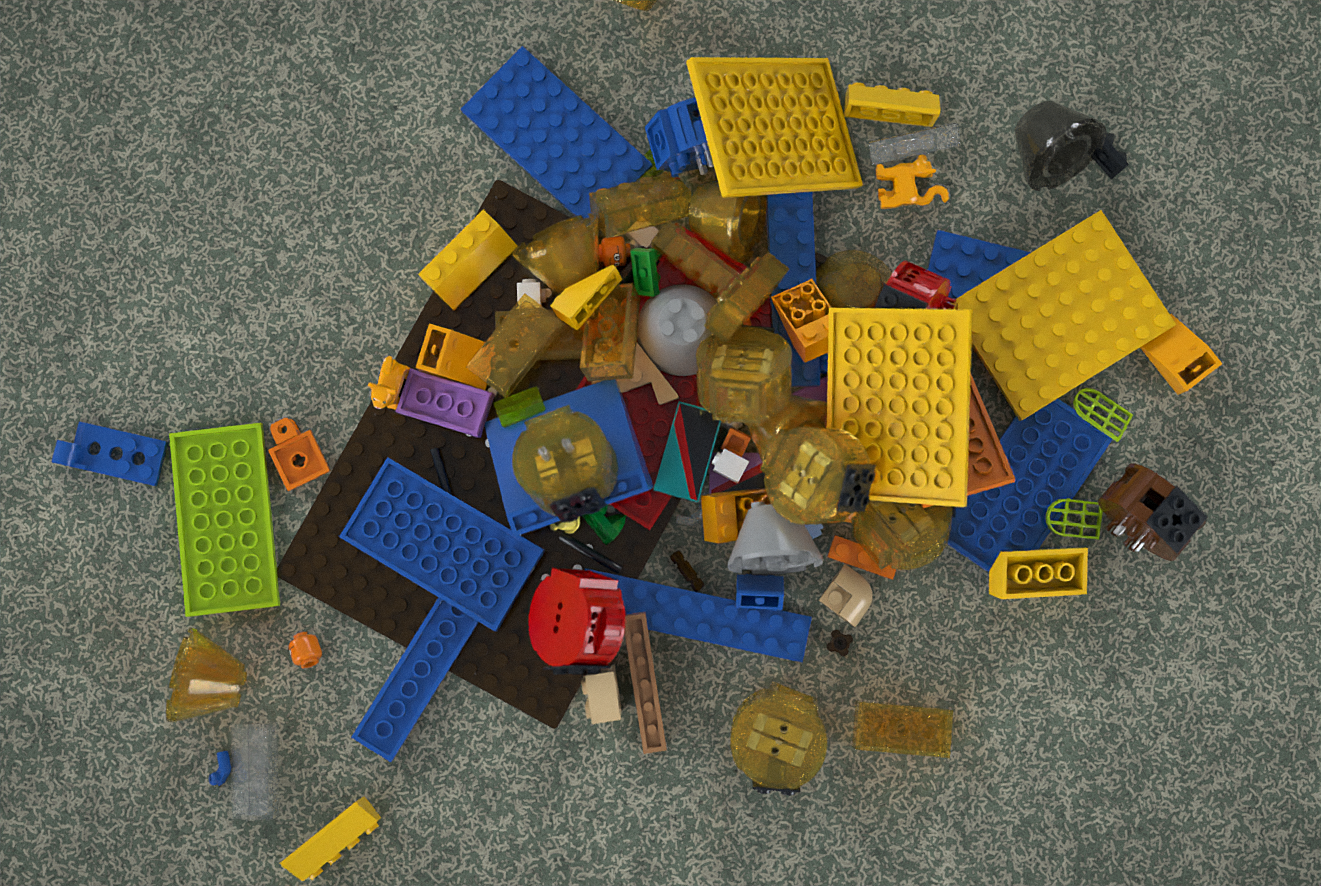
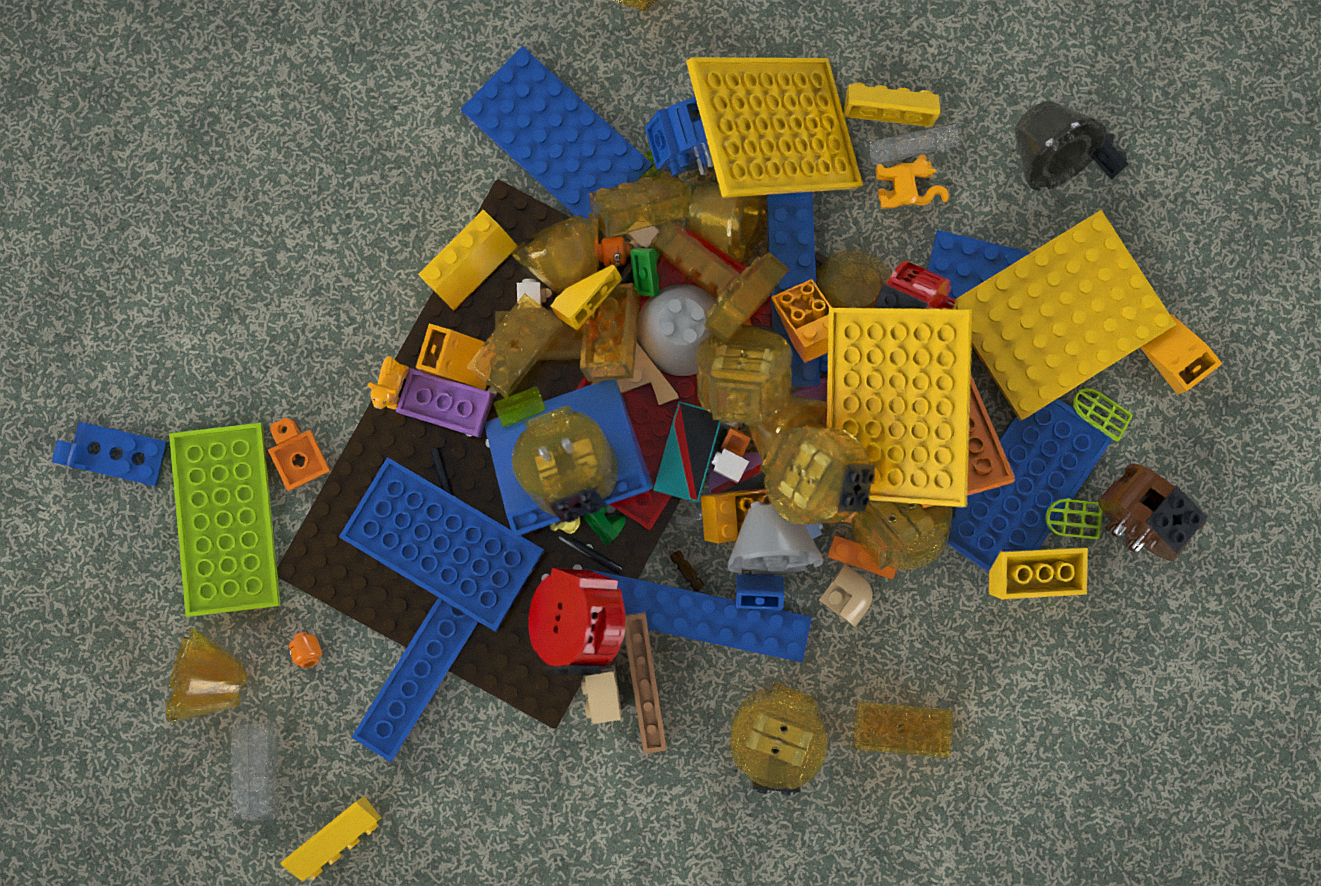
(223, 771): blue arm -> none
(833, 644): dark brown plate -> none

